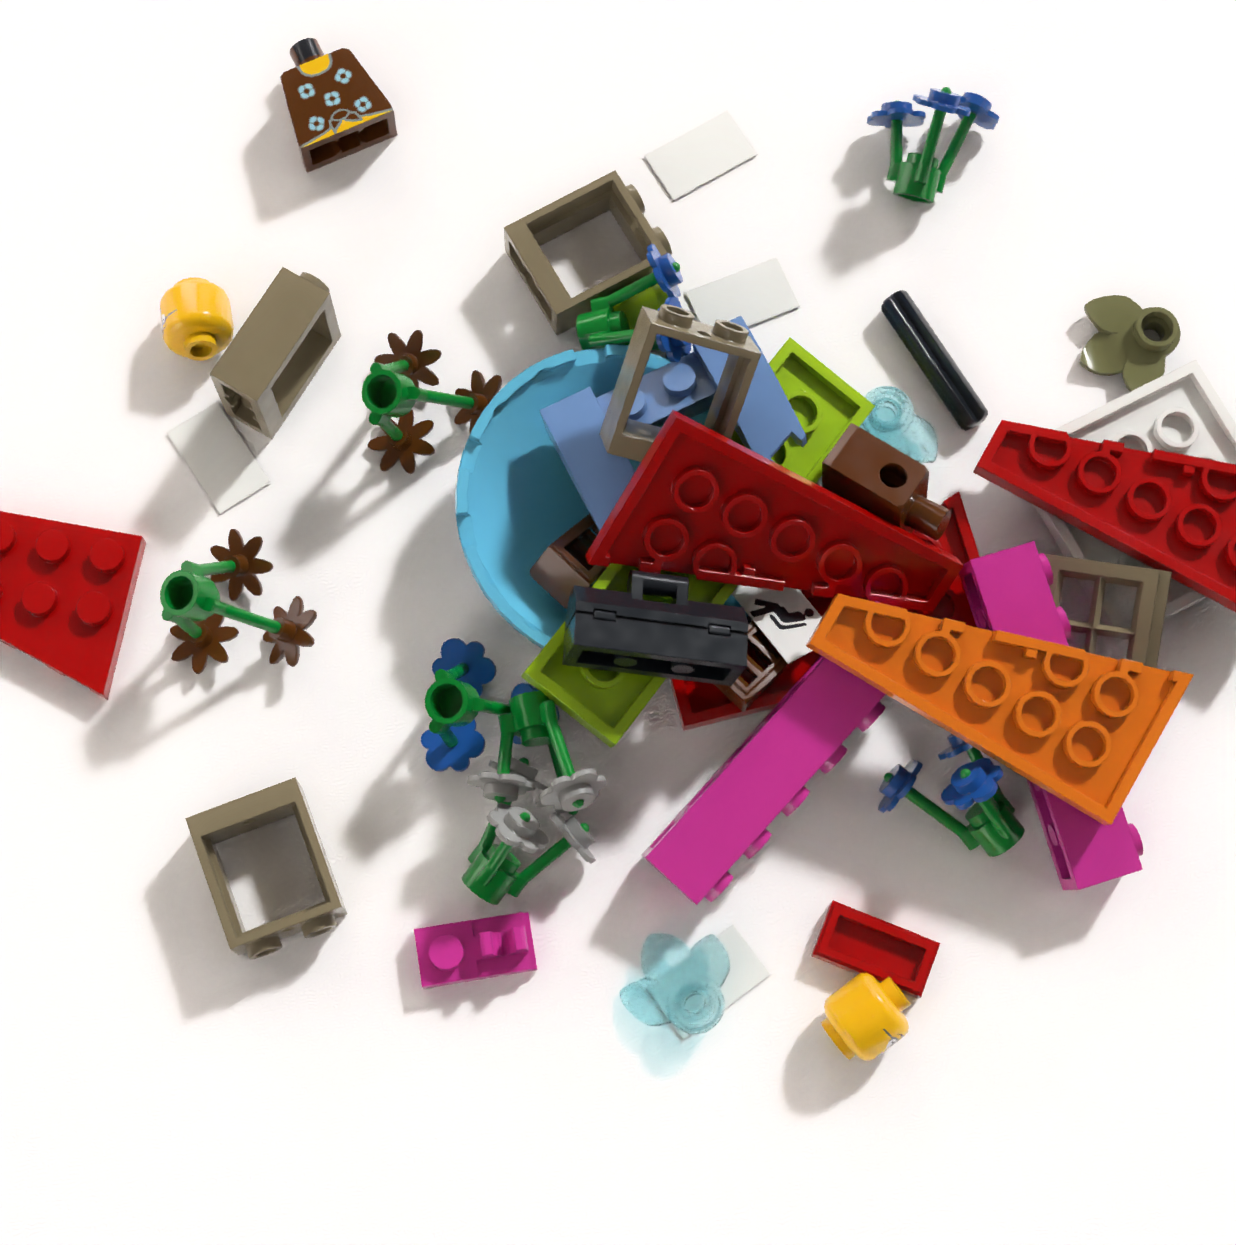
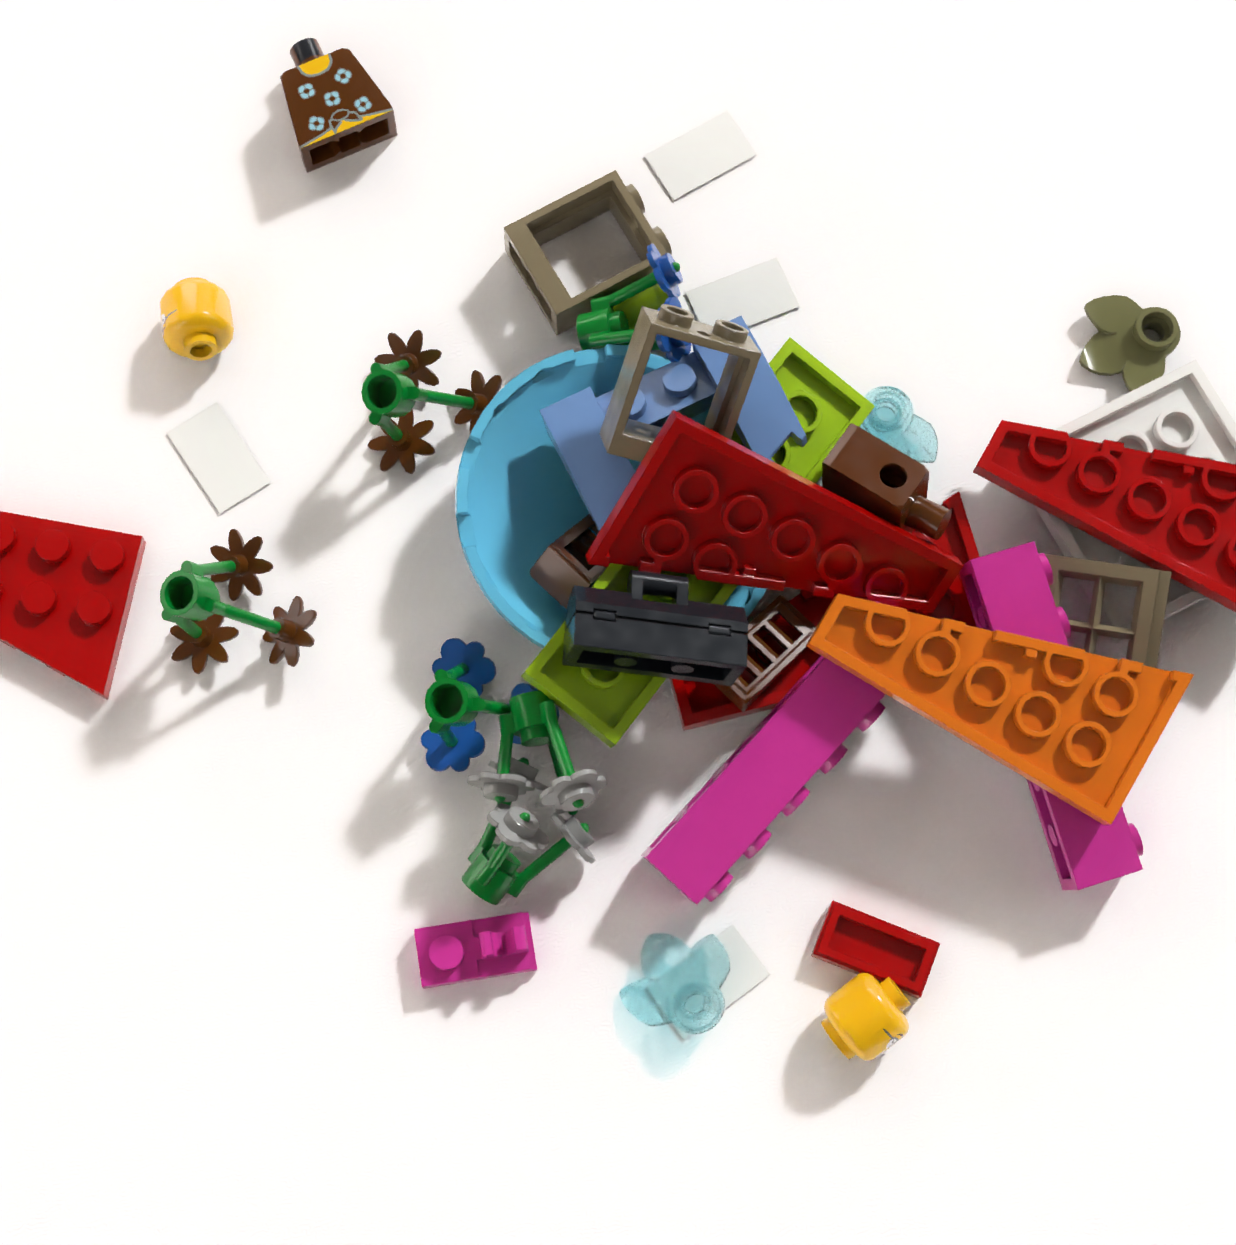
(246, 815): dark tan window -> none
(277, 352): dark tan window -> none
(782, 617): white sticker -> none
(918, 176): plant -> none
(934, 360): black axle -> none
(990, 819): plant -> none

